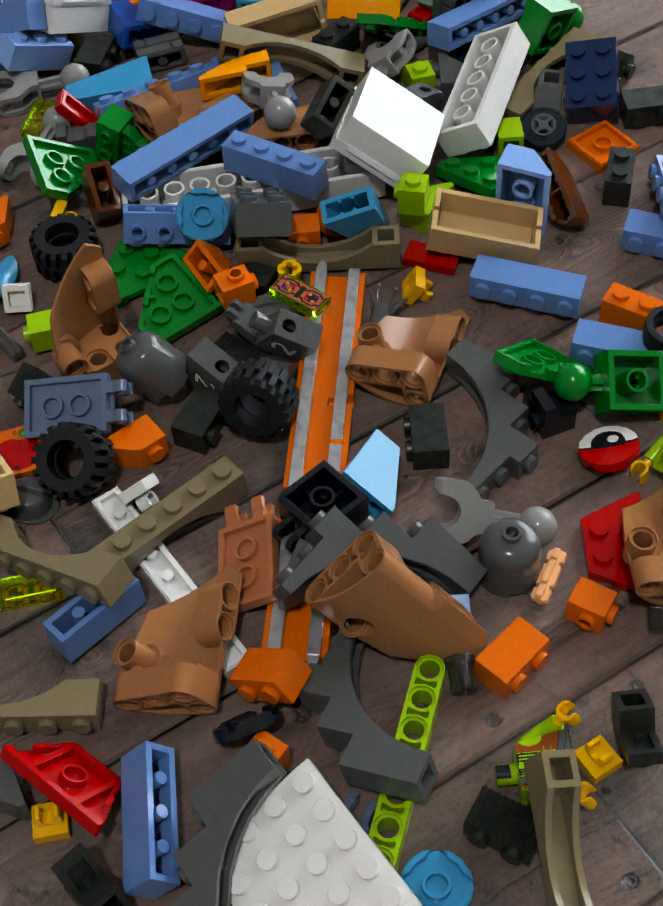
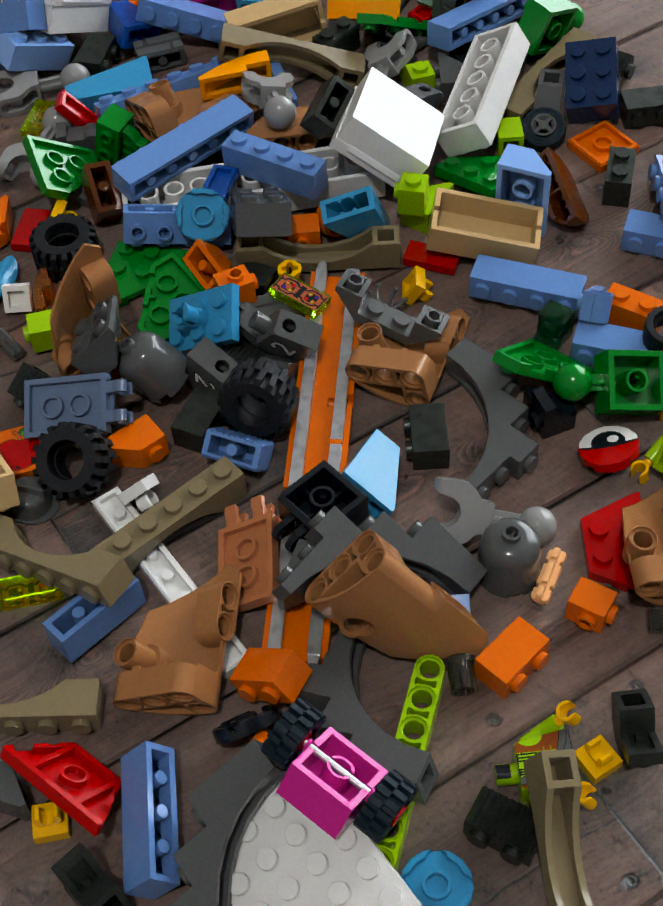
(28, 221): none -> red tile
(42, 291): none -> clear orange slope
(98, 339): none -> dark grey slope
(205, 314): none -> dark azure plate
(222, 180): none -> blue tile
(241, 449): none -> medium blue brick
(334, 778): none -> brick
(394, 323): none -> dark grey slope
(554, 324): none -> clear green brick
(595, 305): none -> medium blue plate

